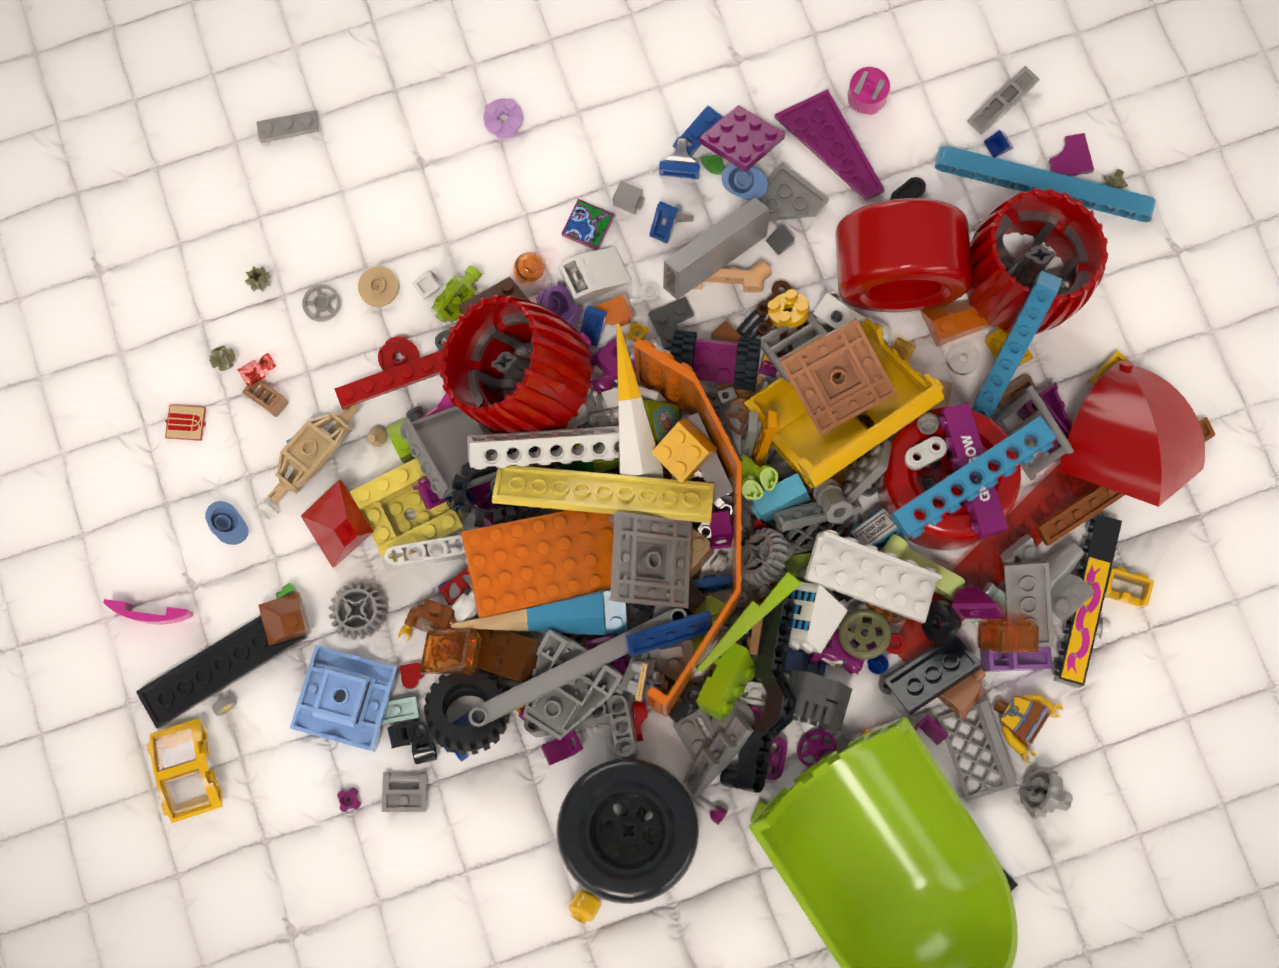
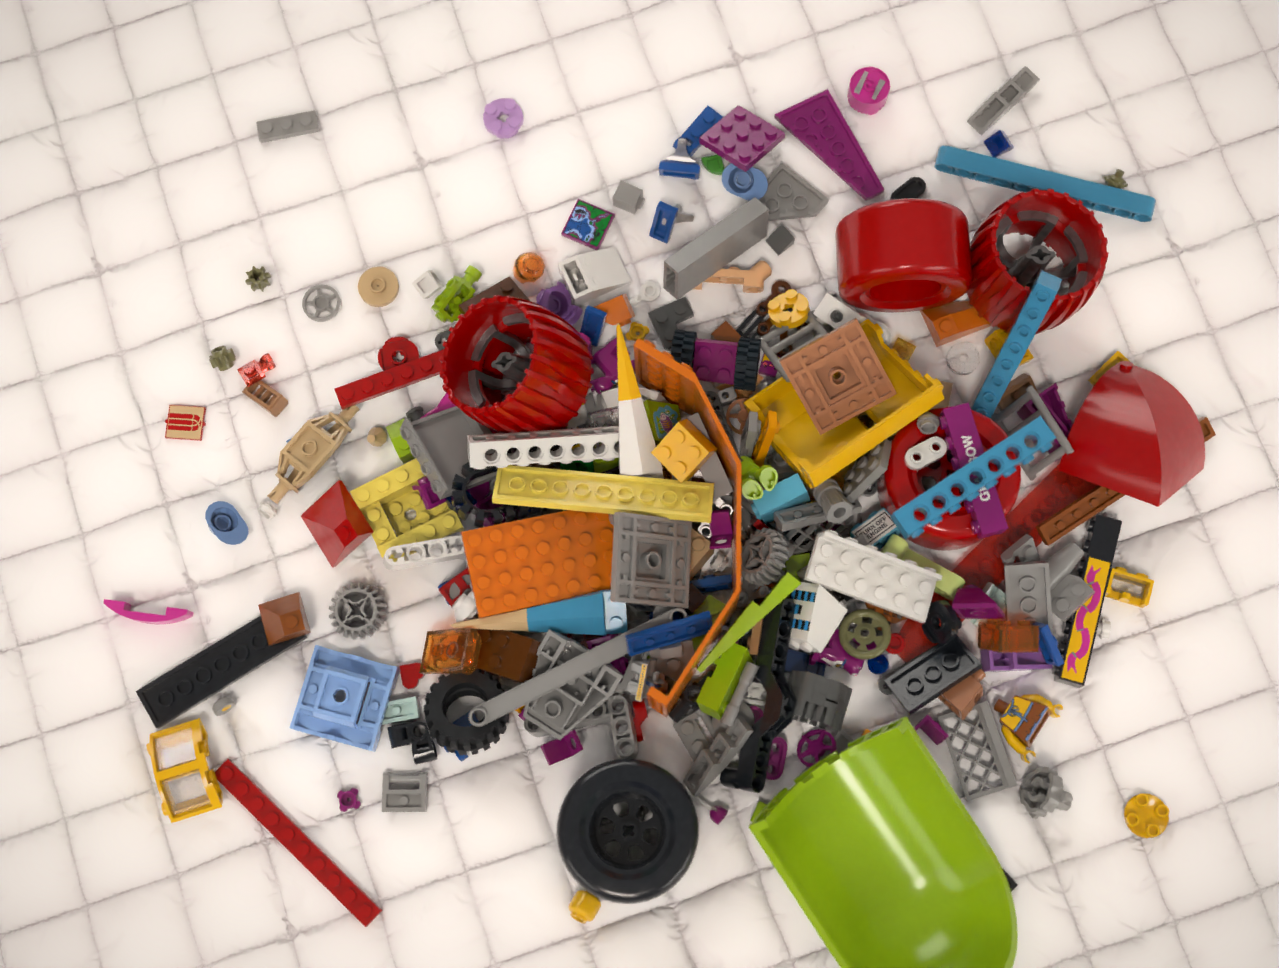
(287, 590): bright green tile -> none
(297, 843): none -> red plate
(428, 617): dark orange torso -> none
(734, 706): none -> light grey piece
(1048, 645): none -> blue plate
(1074, 158): magenta tile -> none
(1146, 815): none -> yellow dish

